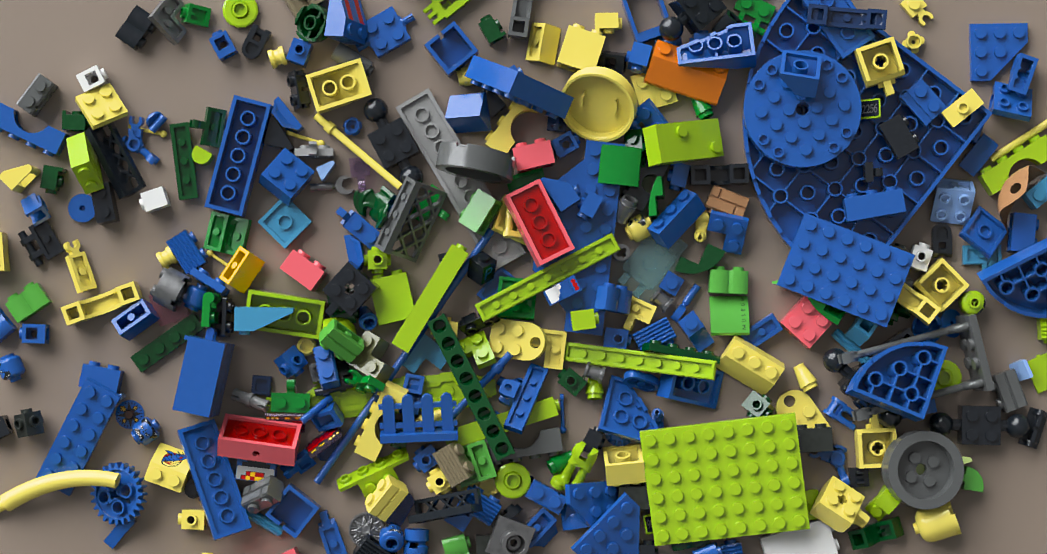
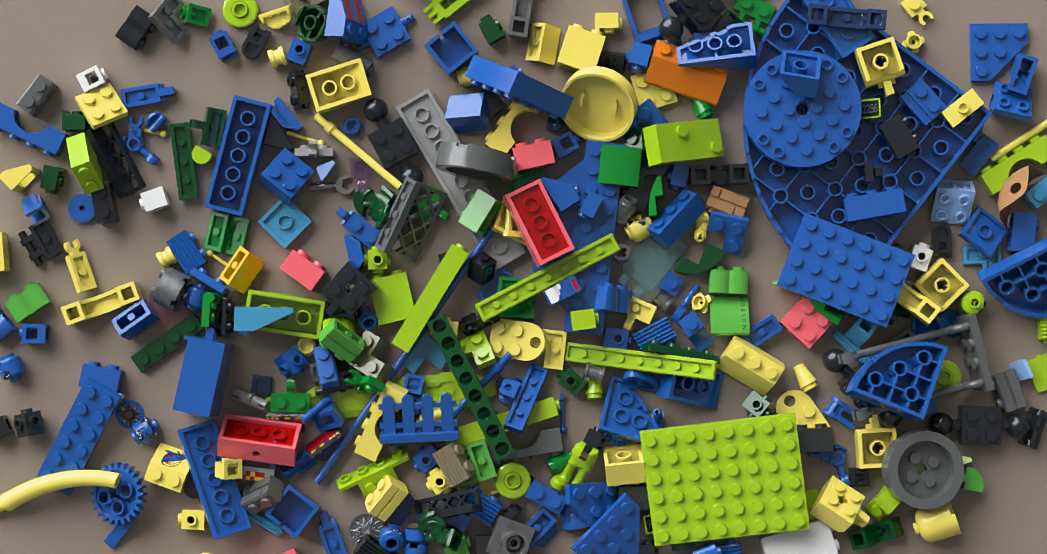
(146, 95): none -> blue hinge
(228, 468): none -> light yellow brick
(277, 18): none -> light yellow plate
(445, 536): none -> dark green animal
(696, 302): none -> light yellow plate

